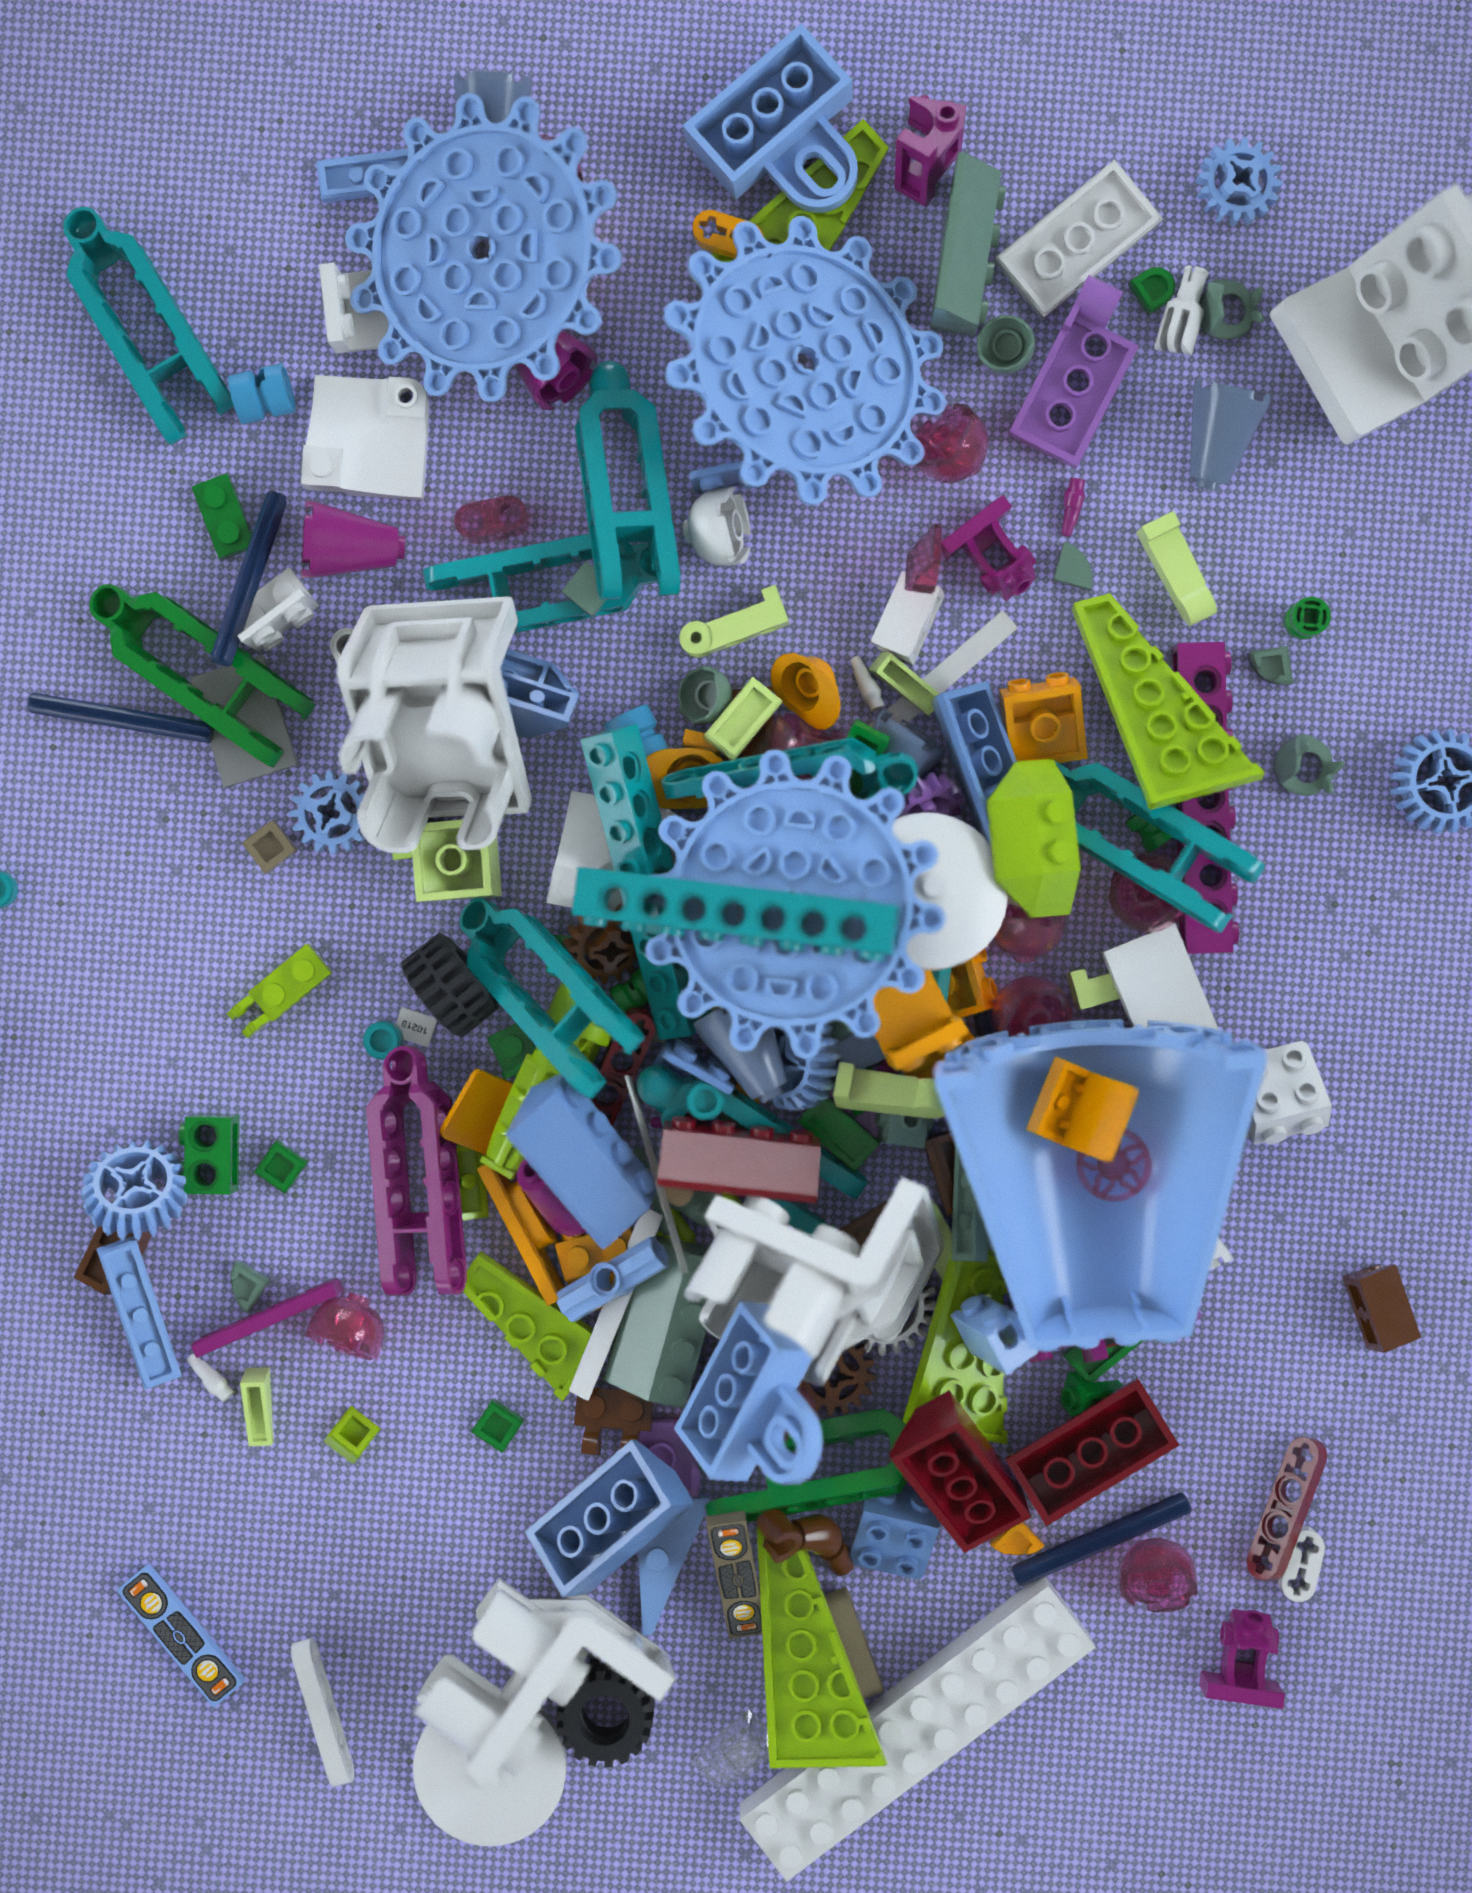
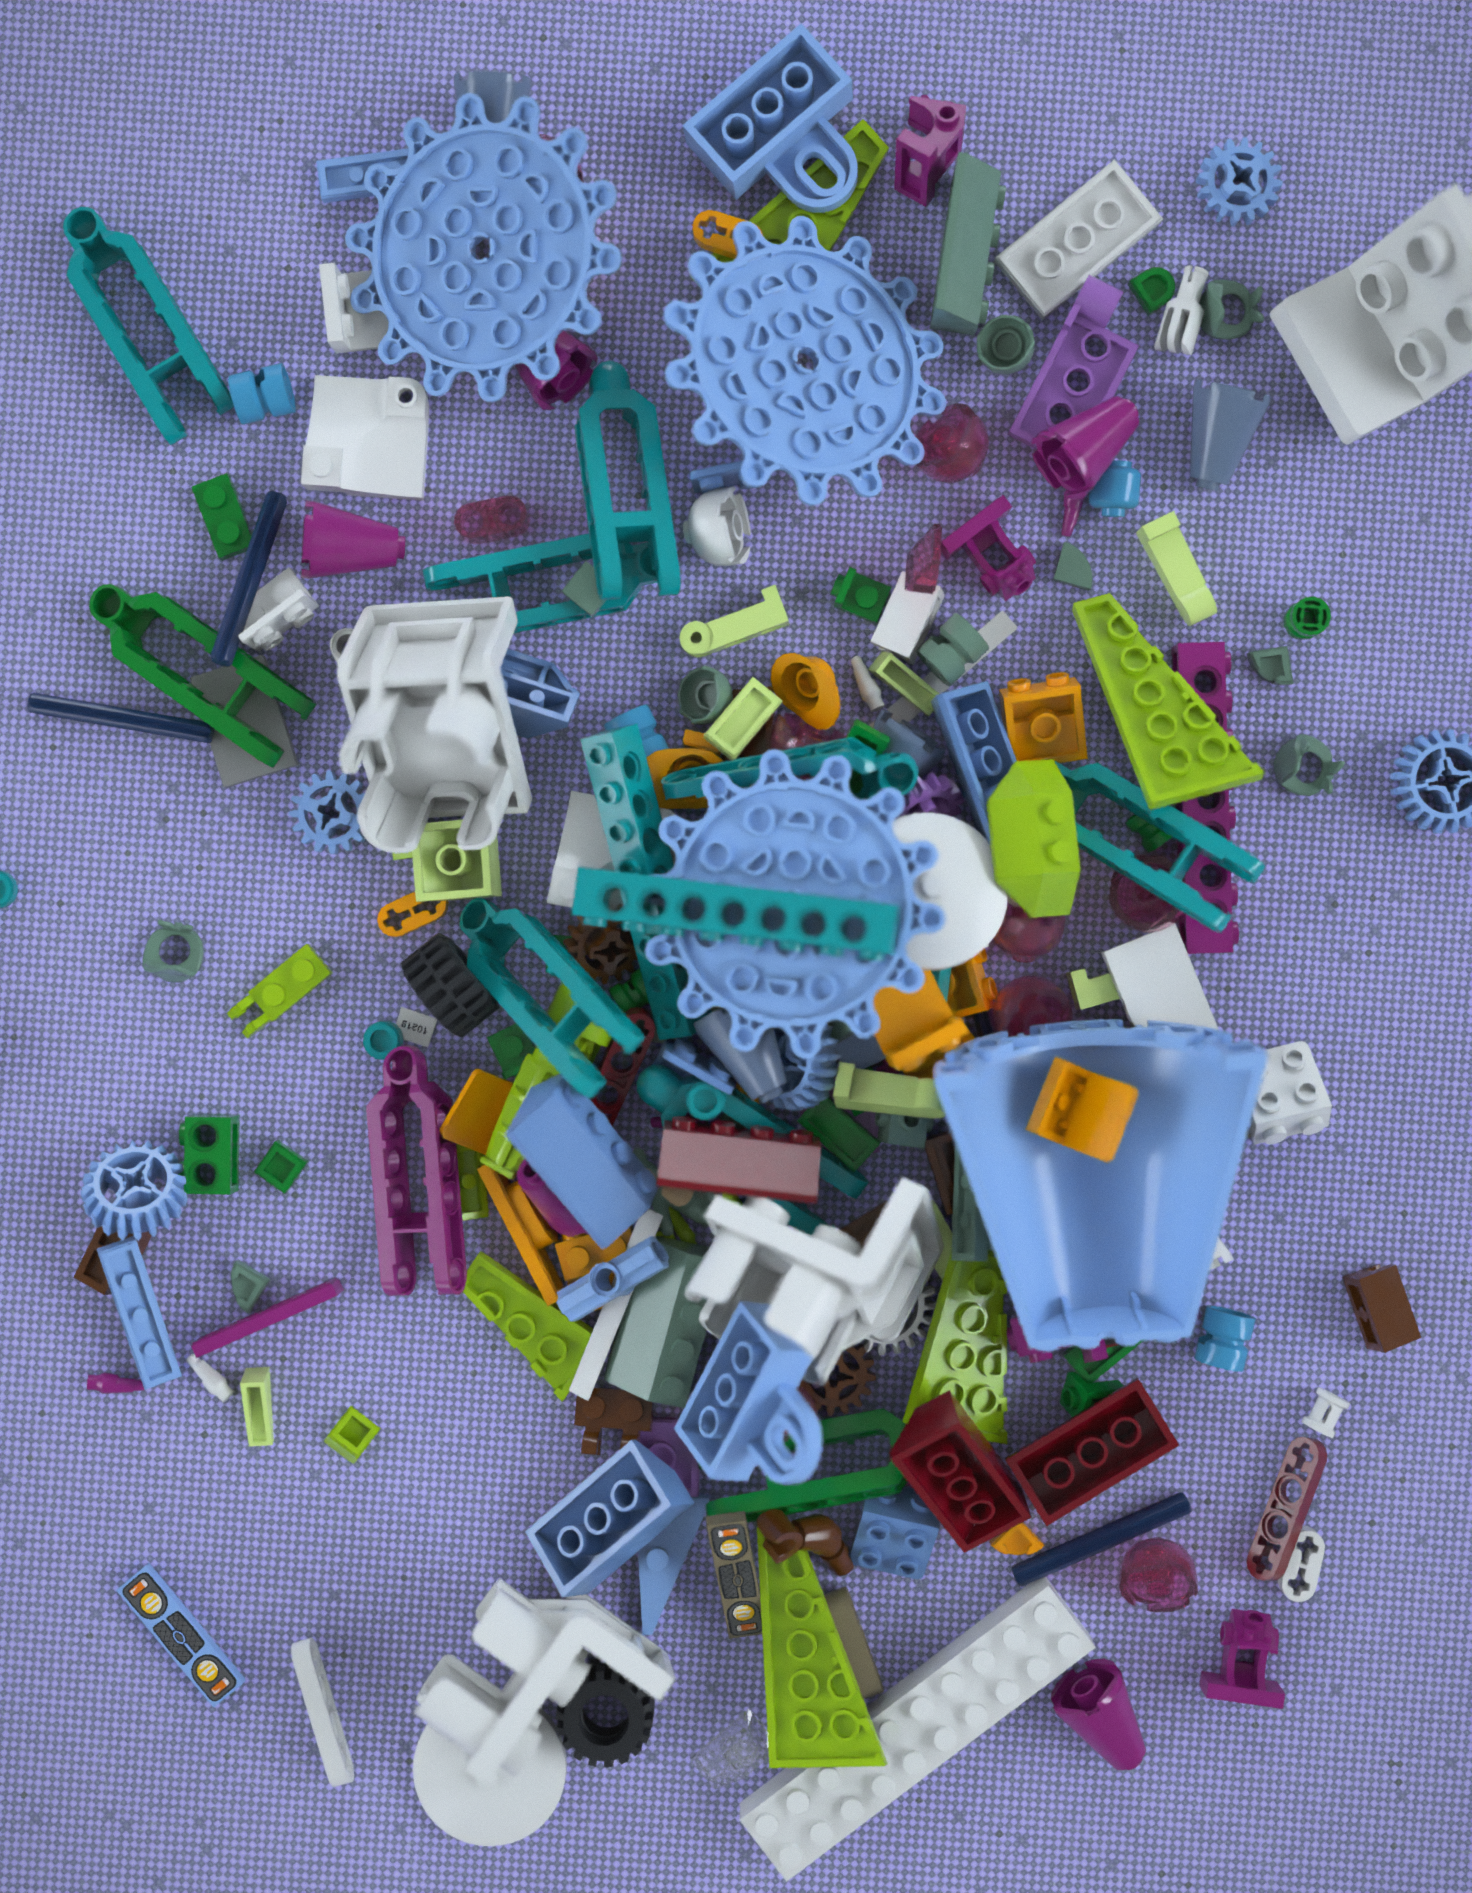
(111, 1383): none -> magenta piece
(173, 973): none -> sand green piece
(269, 846): dark tan tile -> none
(348, 1327): clear pink cylinder -> none
(412, 923): none -> light orange beam
(497, 1425): green tile -> none
(654, 1167): white sticker -> none
(860, 595): none -> green bracket
(955, 647): none -> sand green wheel
(988, 1330): light blue brick -> none
(1085, 445): none -> magenta cone
(1101, 1712): none -> magenta cone
(1116, 1170): wheel -> none
(1117, 489): none -> dark azure head
(1224, 1338): none -> dark azure wheel
(1315, 1417): none -> white bush

